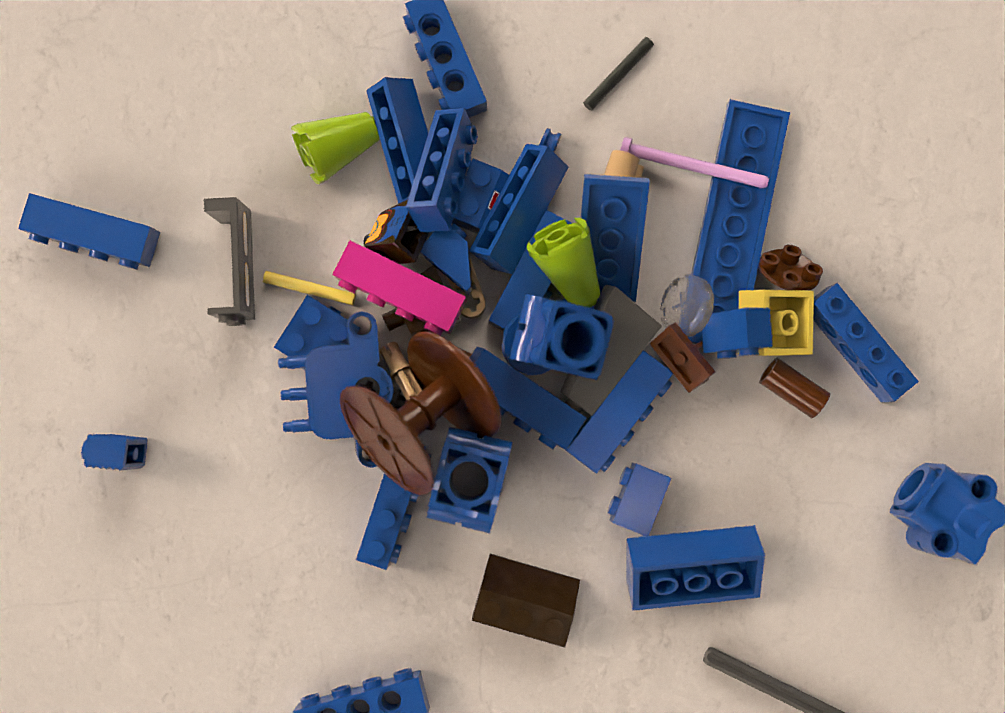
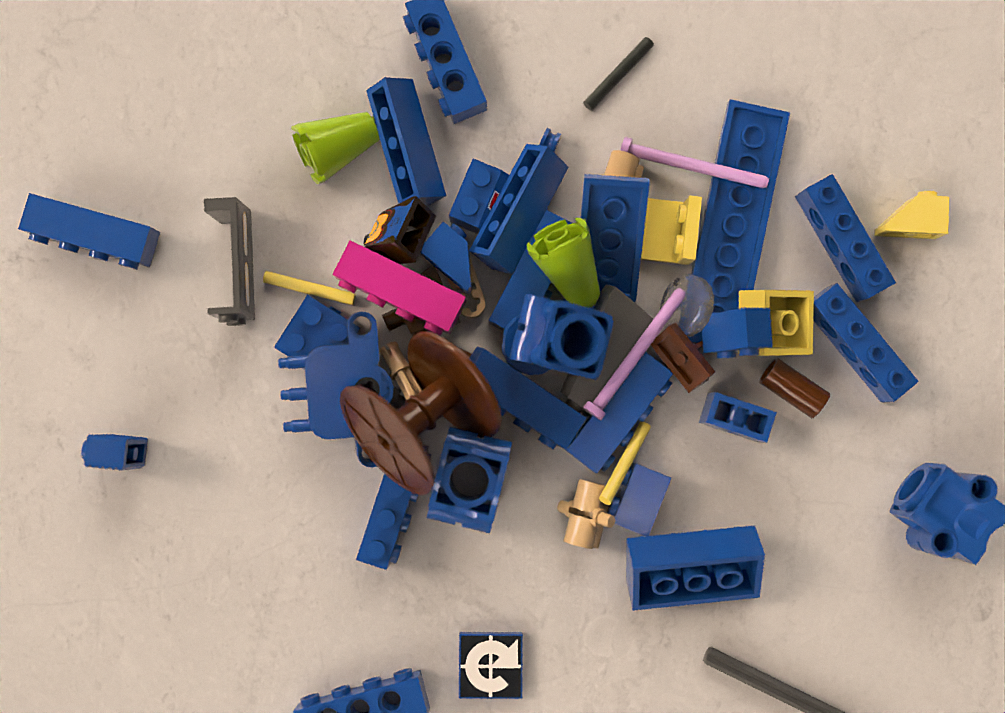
(442, 170): blue brick -> none
(490, 665): none -> tile
(526, 600): dark brown slope -> none
(586, 515): none -> tan pin
(624, 463): none -> light yellow bar
(638, 350): none -> lavender bar
(671, 230): none -> light yellow bracket
(737, 417): none -> blue brick
(790, 269): reddish brown dish -> none
(845, 239): none -> blue brick
(920, 217): none -> light yellow slope

